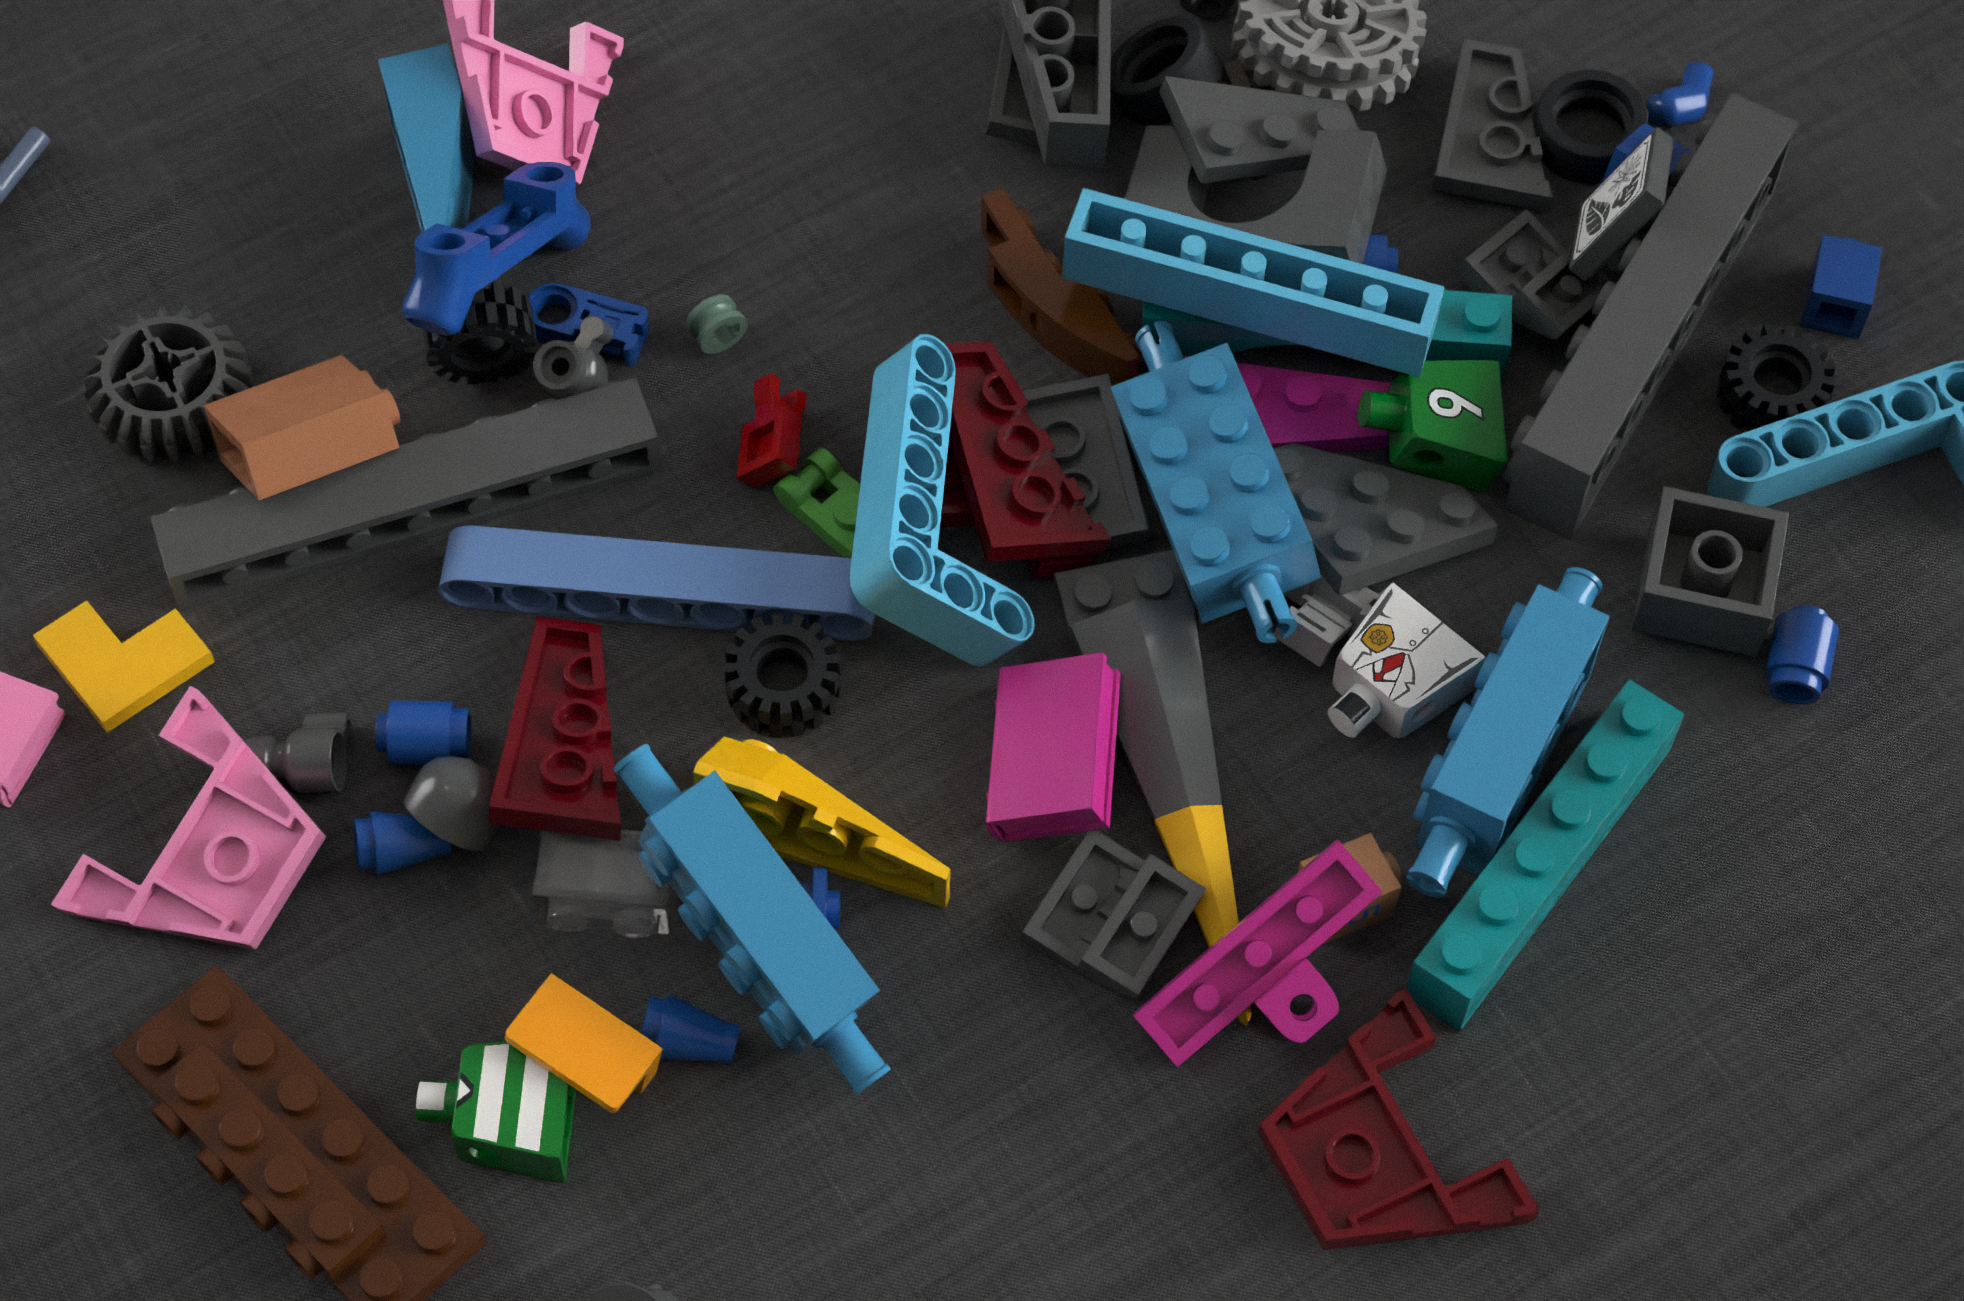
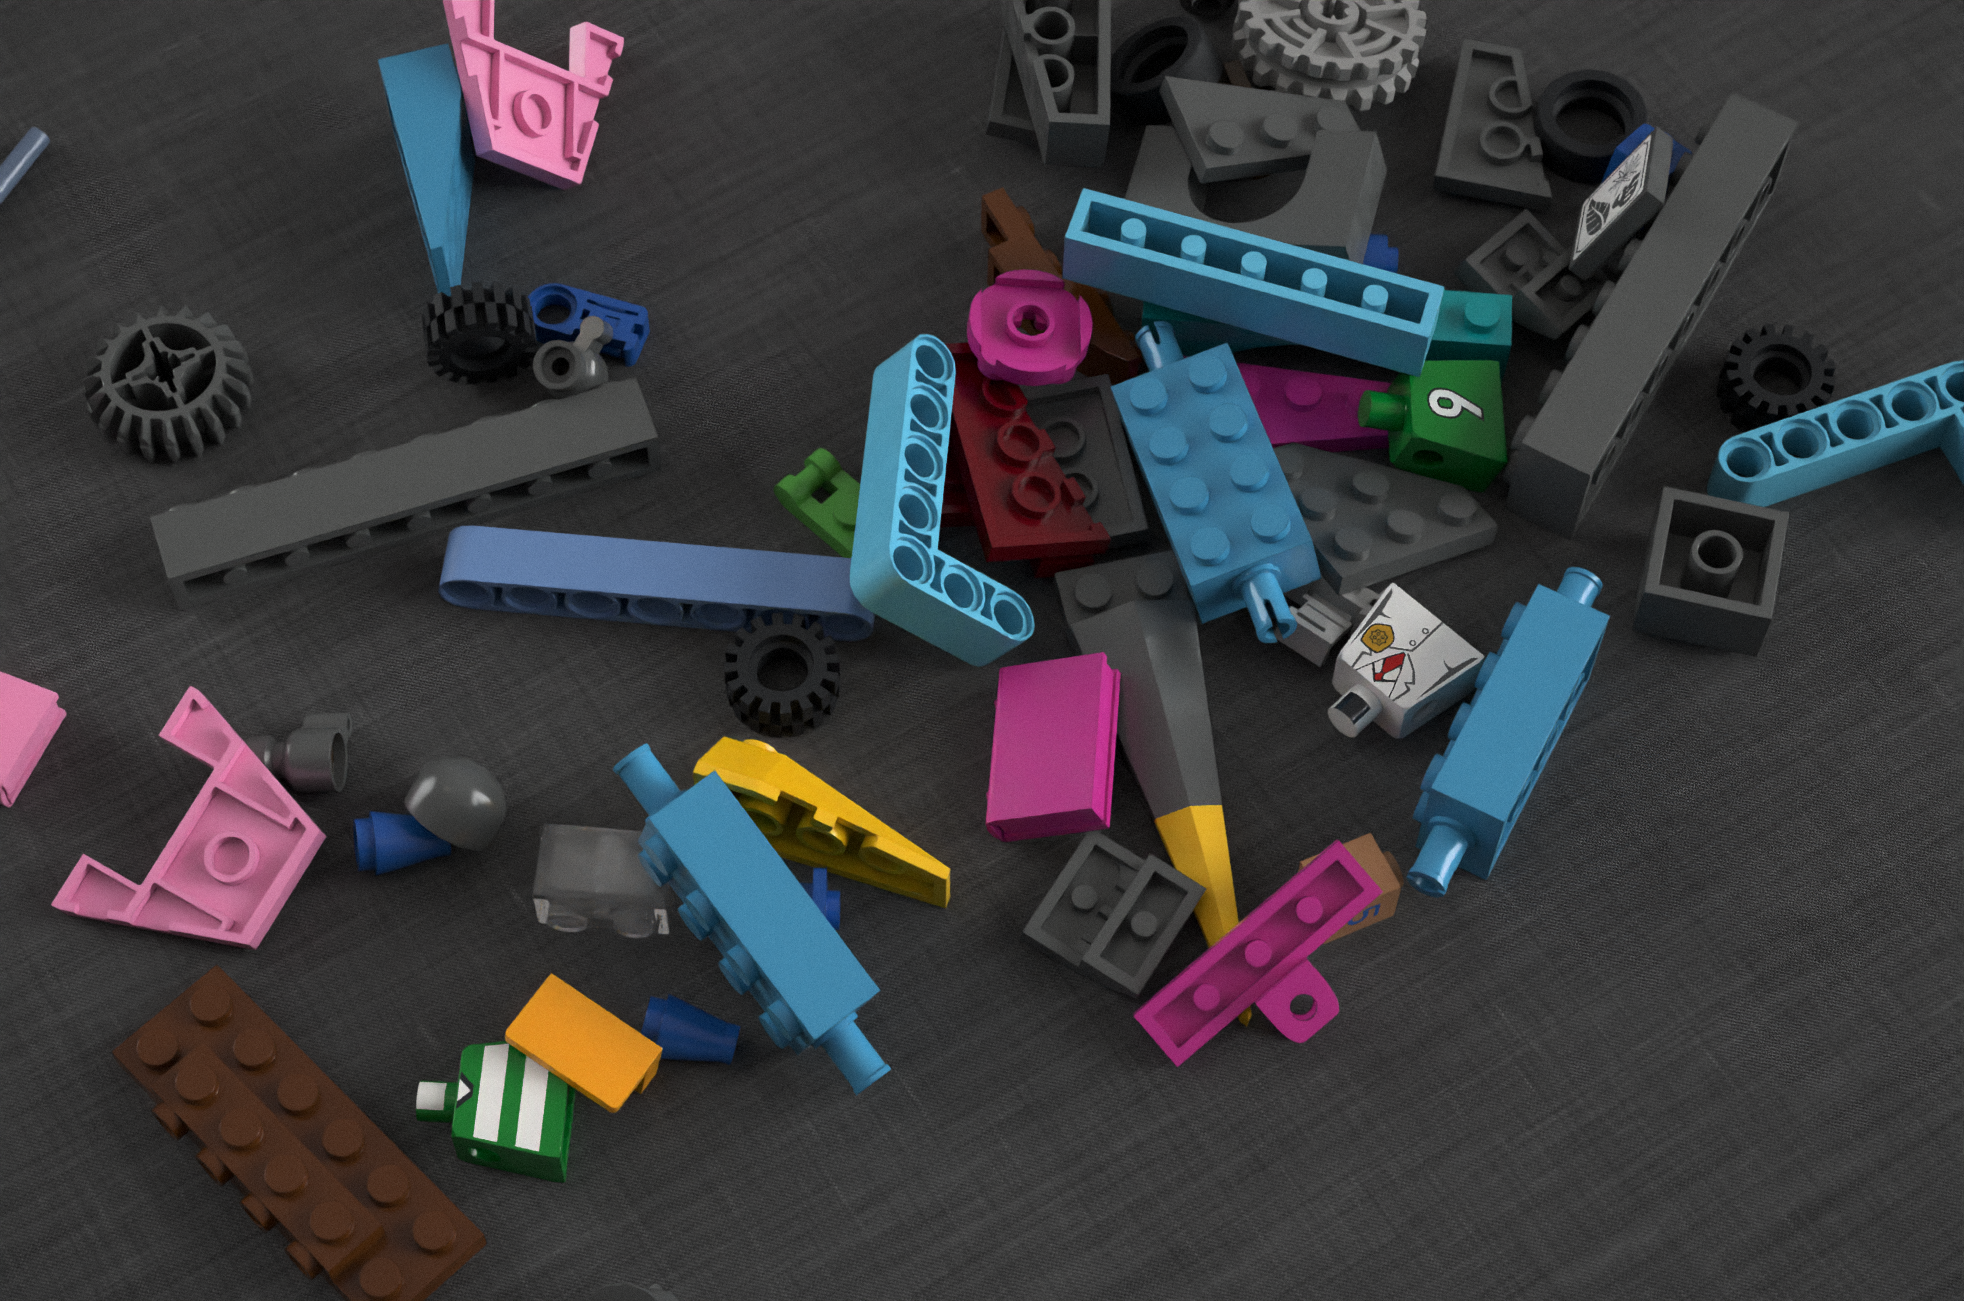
(119, 677): yellow tile -> none
(303, 426): nougat brick -> none
(423, 731): blue brick -> none
(459, 262): blue plate -> none
(558, 740): dark red wing -> none
(716, 324): sand green bush -> none
(772, 440): red plate -> none
(1022, 358): none -> dark pink plate
(1358, 1160): dark red wing -> none
(1543, 855): teal brick -> none
(1685, 102): blue arm -> none
(1801, 654): blue brick -> none
(1841, 286): blue brick -> none

